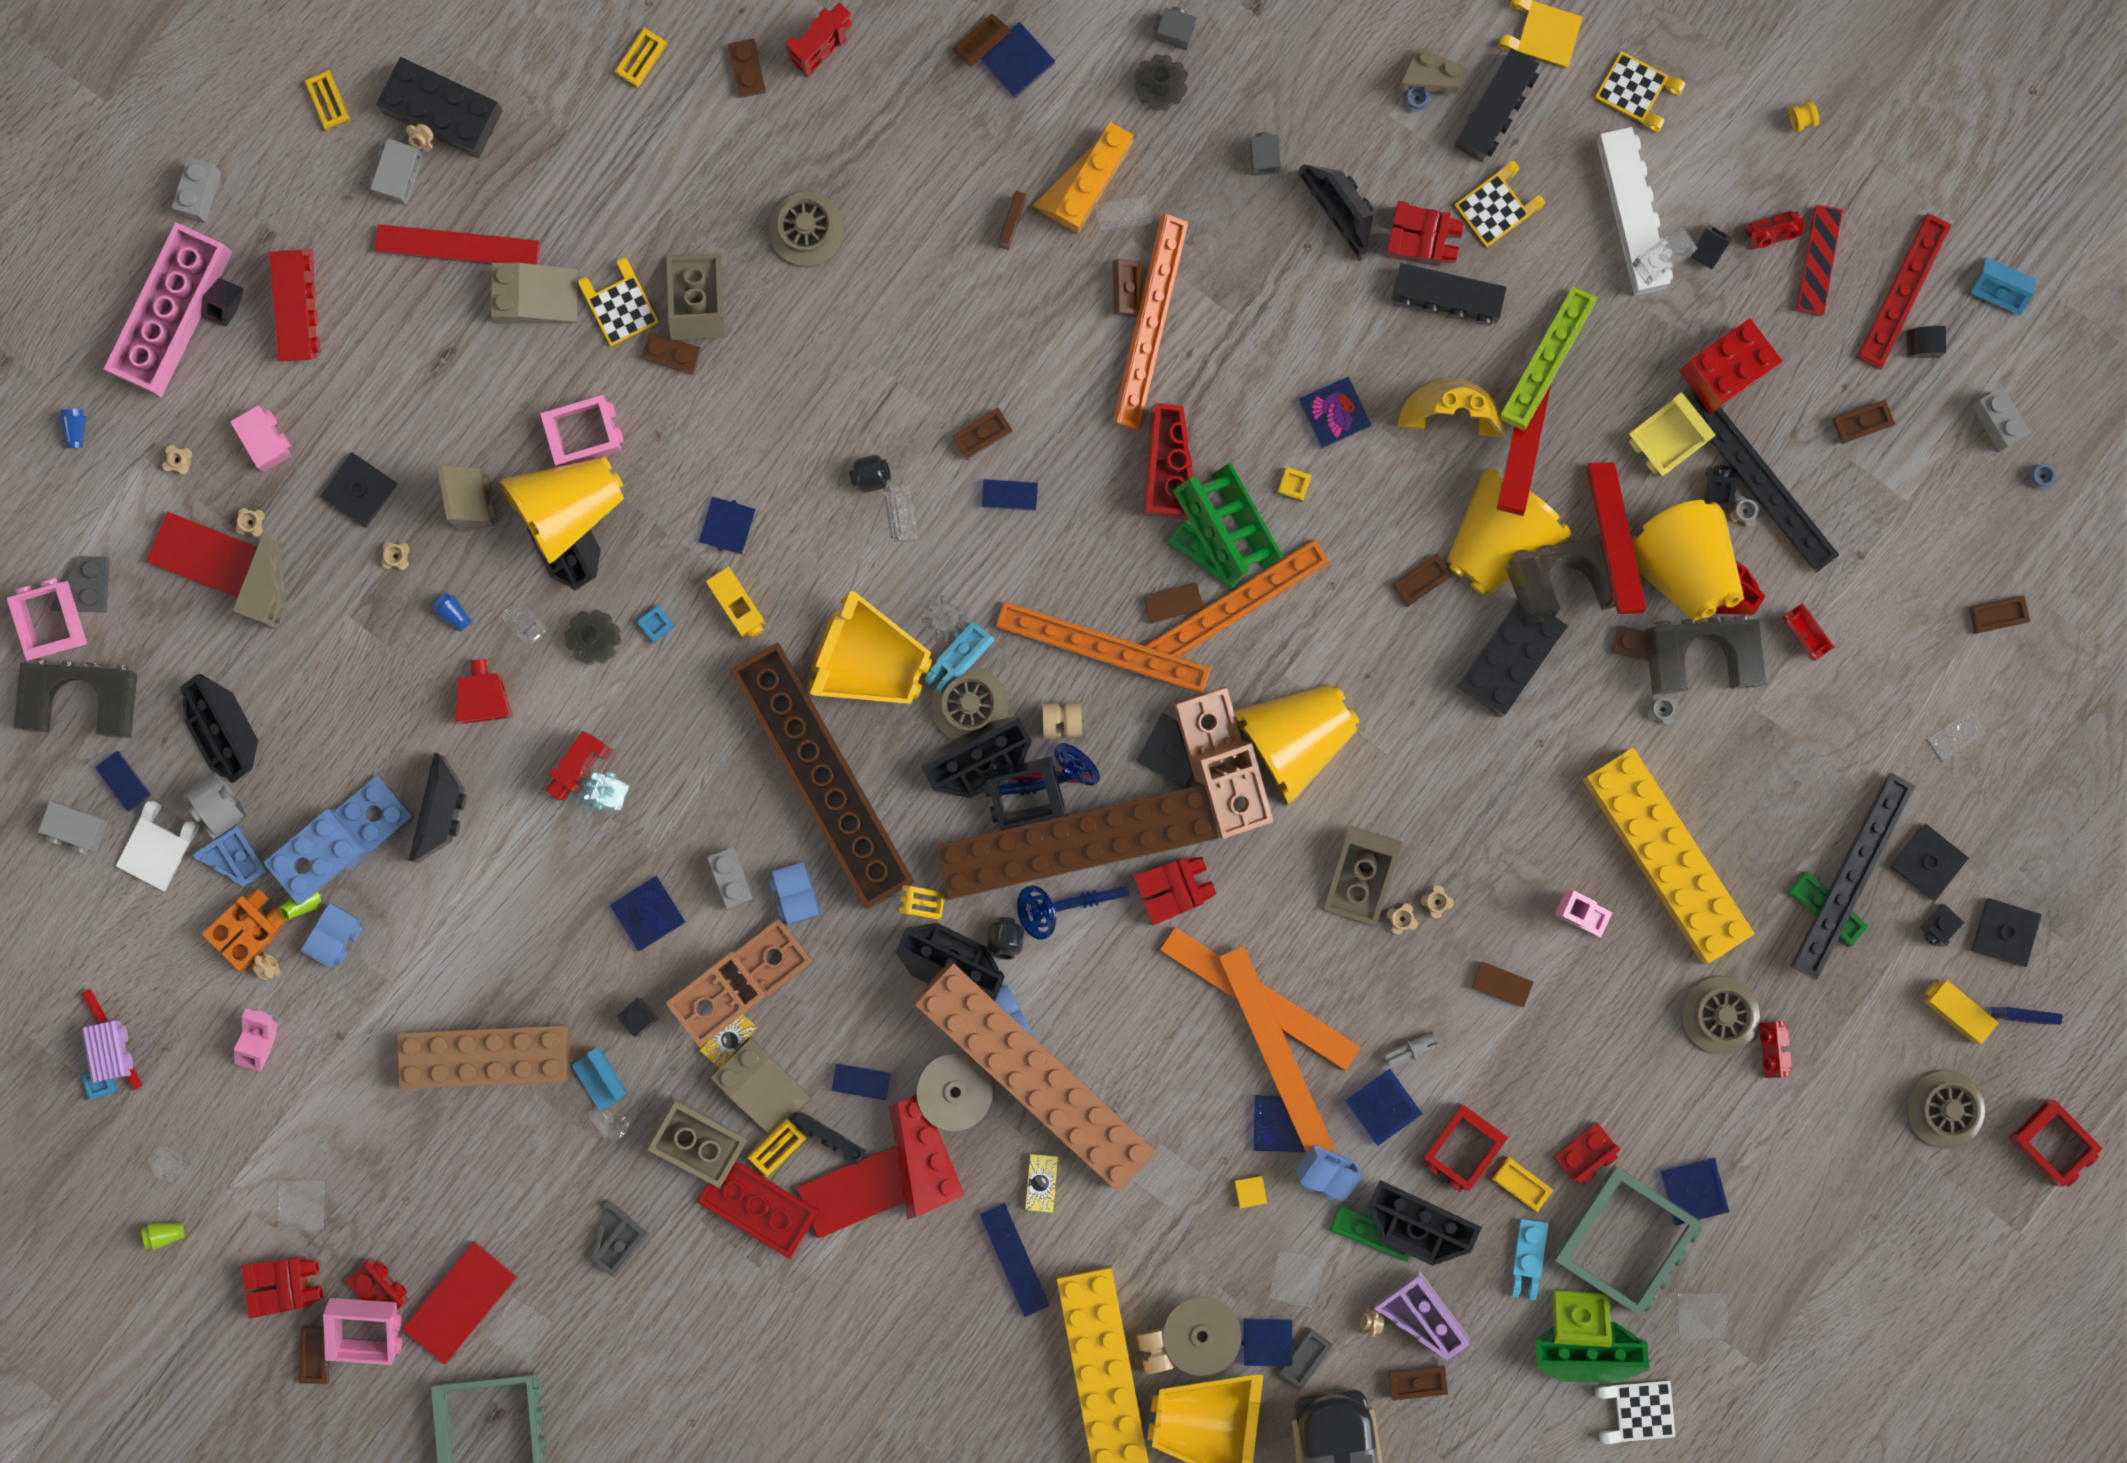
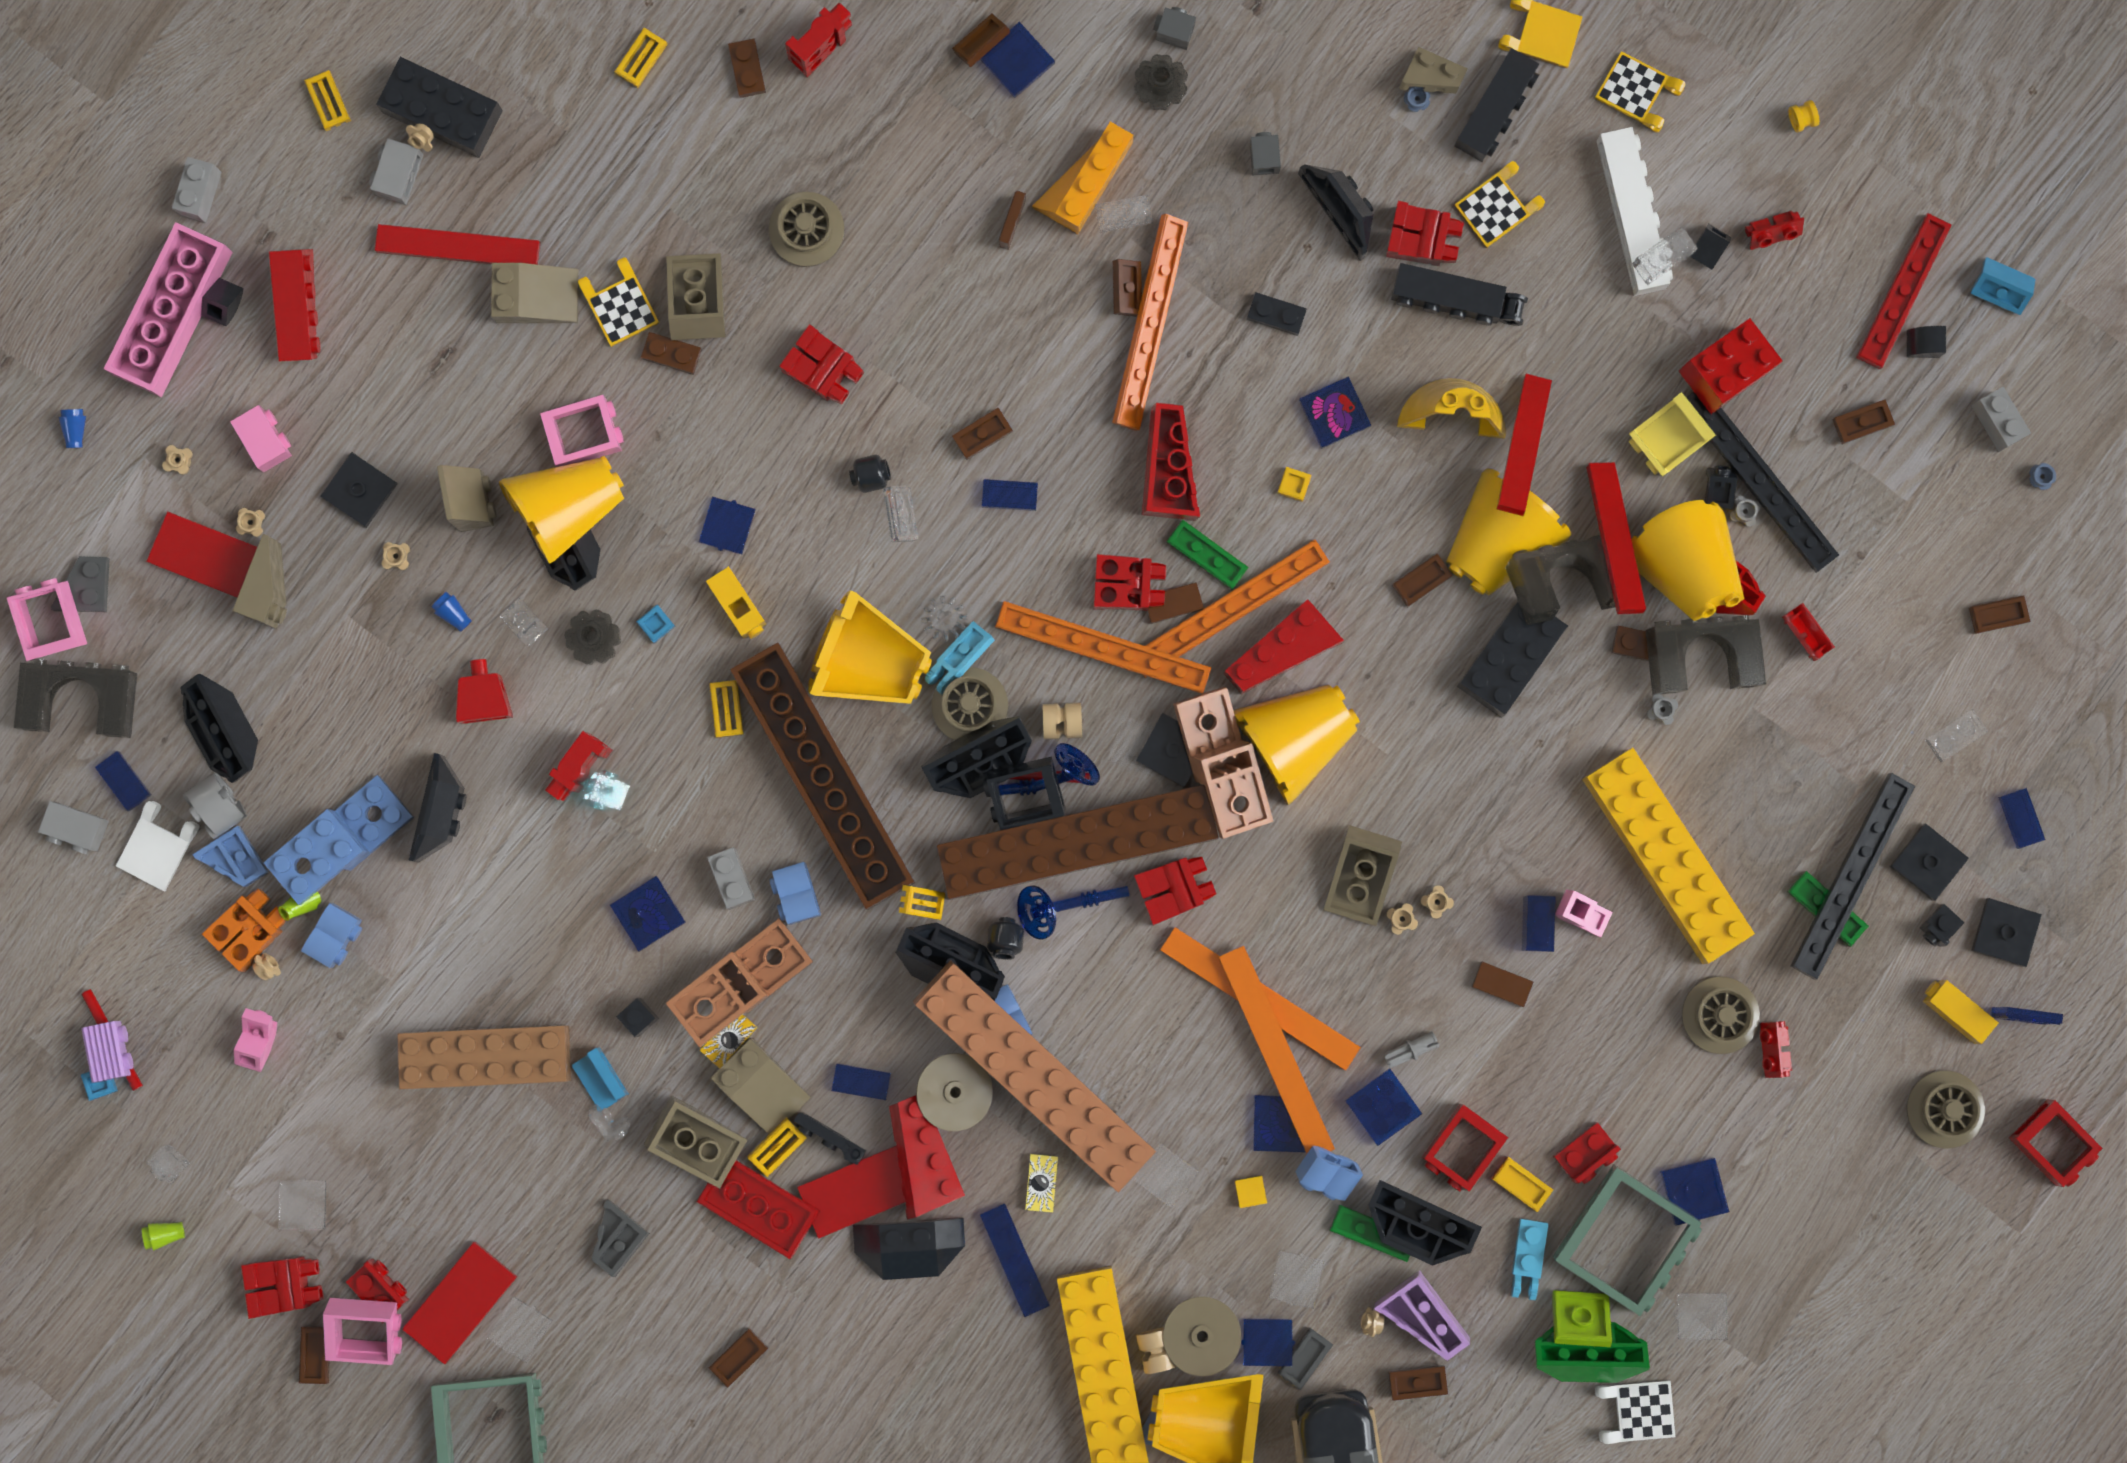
(738, 1357): none -> reddish brown tile
(739, 725): none -> yellow tile
(831, 366): none -> red hips
(909, 1247): none -> black wedge
(1134, 583): none -> red hips
(1212, 532): green fence -> none
(1276, 314): none -> black plate
(1289, 644): none -> red wedge
(1513, 309): none -> black bush
(1538, 923): none -> clear blue brick
(1548, 358): lime plate -> none
(1819, 260): tile -> none
(2021, 818): none -> clear blue tile

